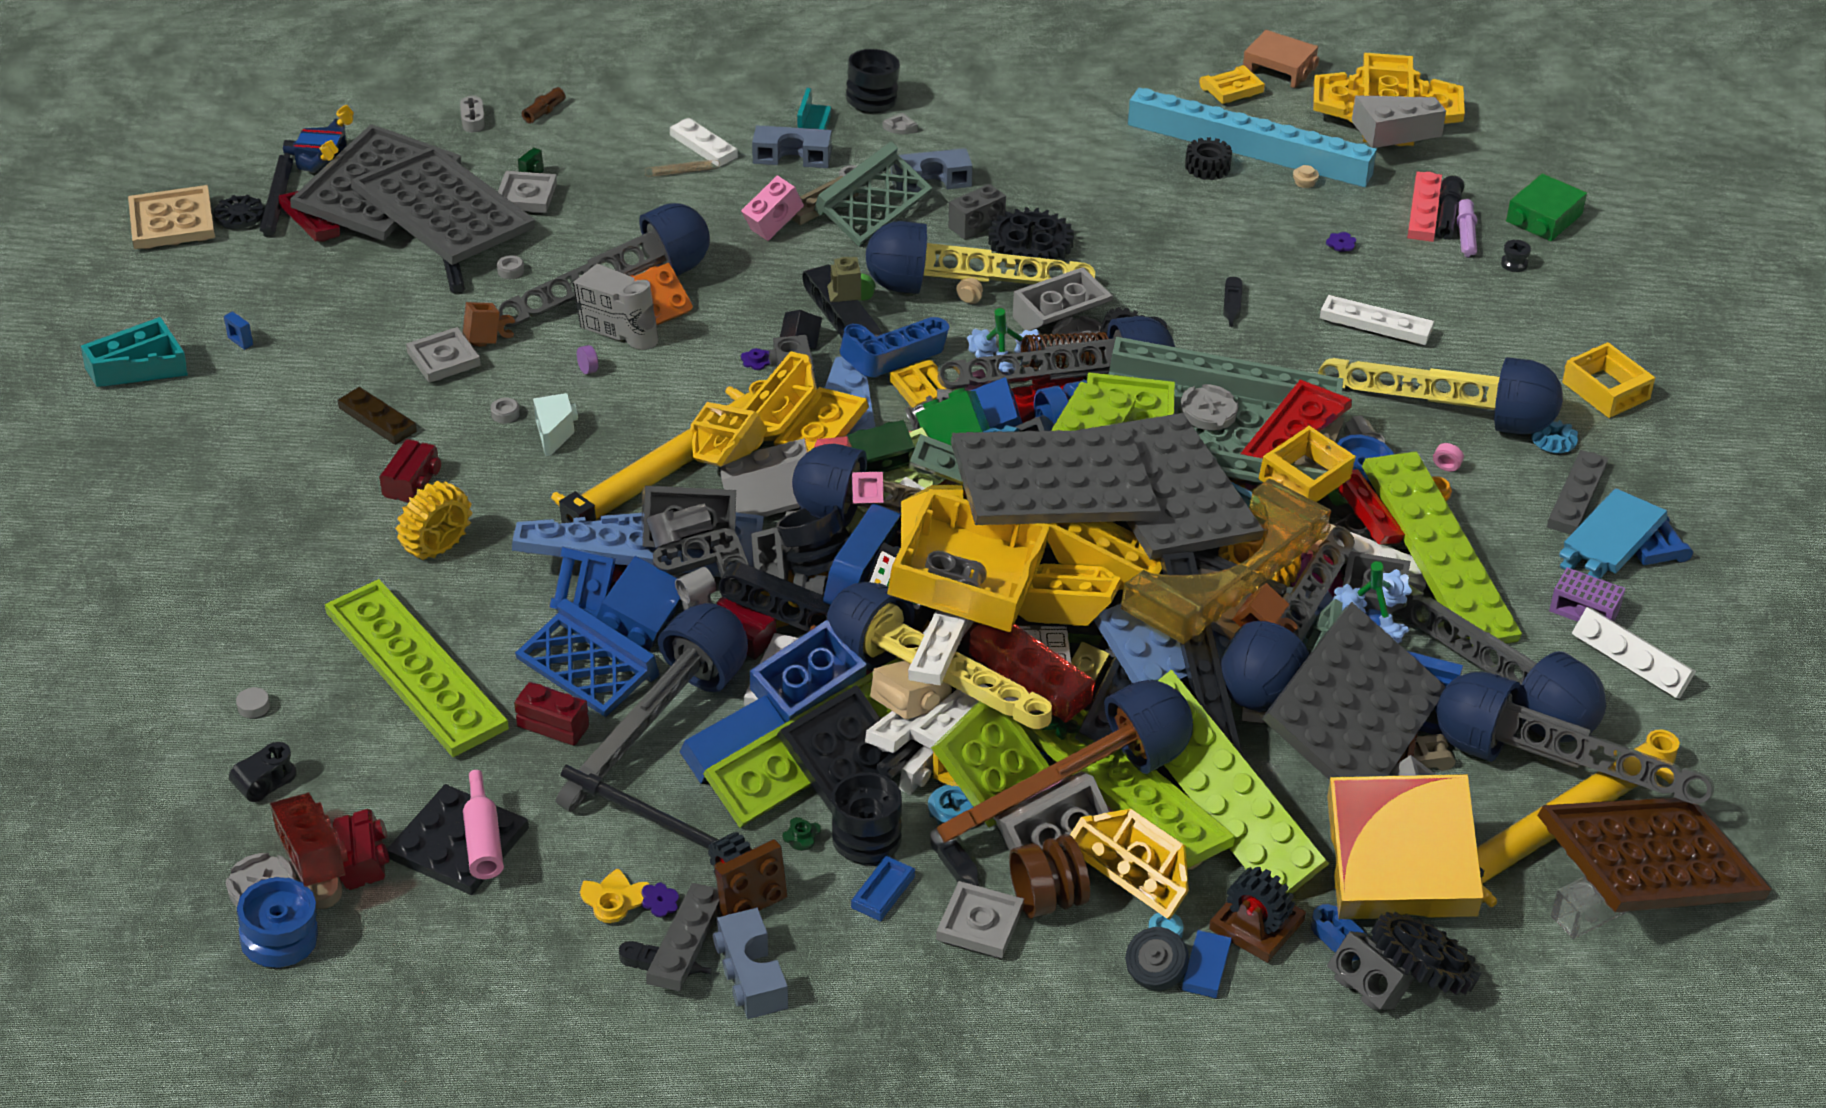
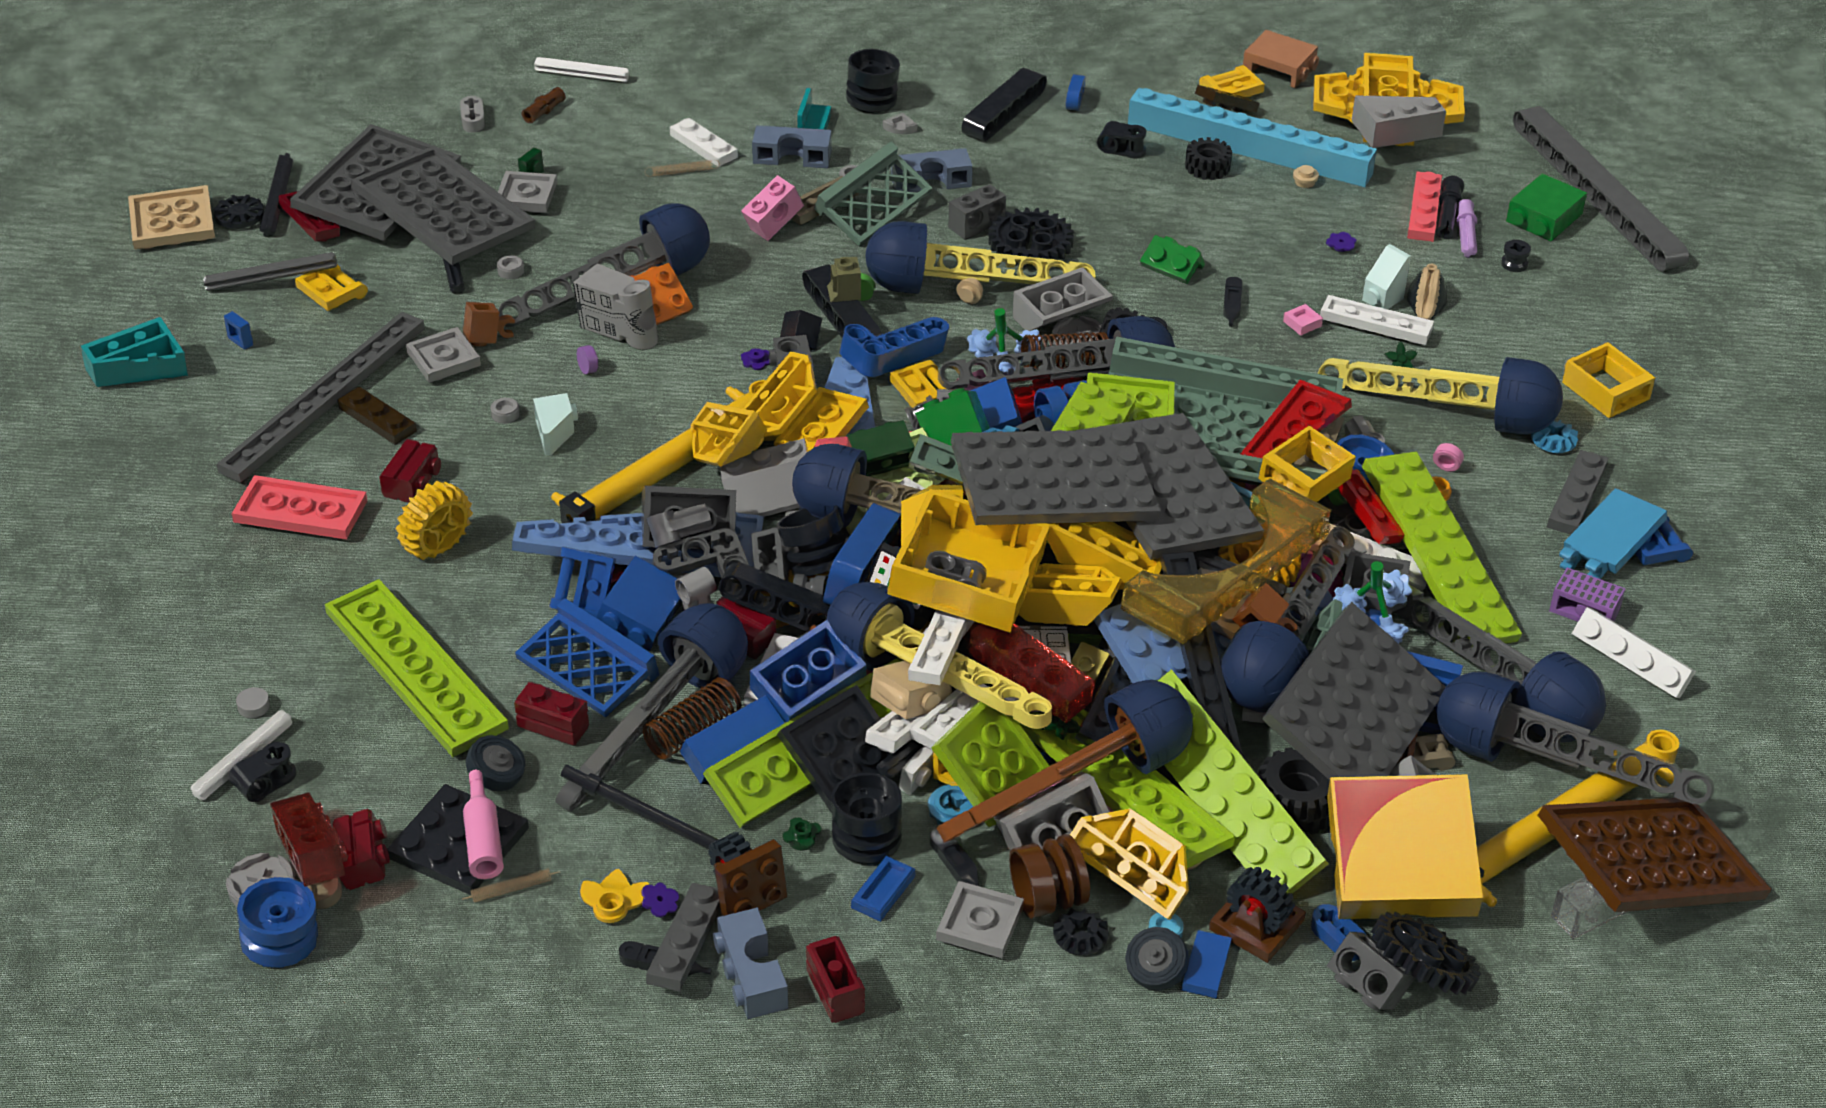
(255, 742): none -> white axle
(270, 271): none -> dark grey axle
(300, 507): none -> coral plate
(319, 397): none -> dark grey plate
(321, 144): torso -> none
(328, 292): none -> yellow plate
(498, 760): none -> black wheel
(528, 879): none -> tan piece
(581, 69): none -> white axle
(659, 730): none -> reddish brown piece
(835, 979): none -> dark red brick
(867, 487): bright pink tile -> none
(1004, 104): none -> black beam
(1075, 92): none -> blue beam
(1082, 942): none -> black gear
(1122, 139): none -> black piece
(1172, 259): none -> green bracket
(1209, 407): light grey tile -> none
(1226, 100): none -> dark brown plate
(1298, 788): none -> black tyre
(1303, 319): none -> bright pink plate
(1387, 278): none -> light aqua slope
(1401, 357): none -> dark green plant
(1427, 292): none -> tan hat
(1602, 189): none -> dark grey beam

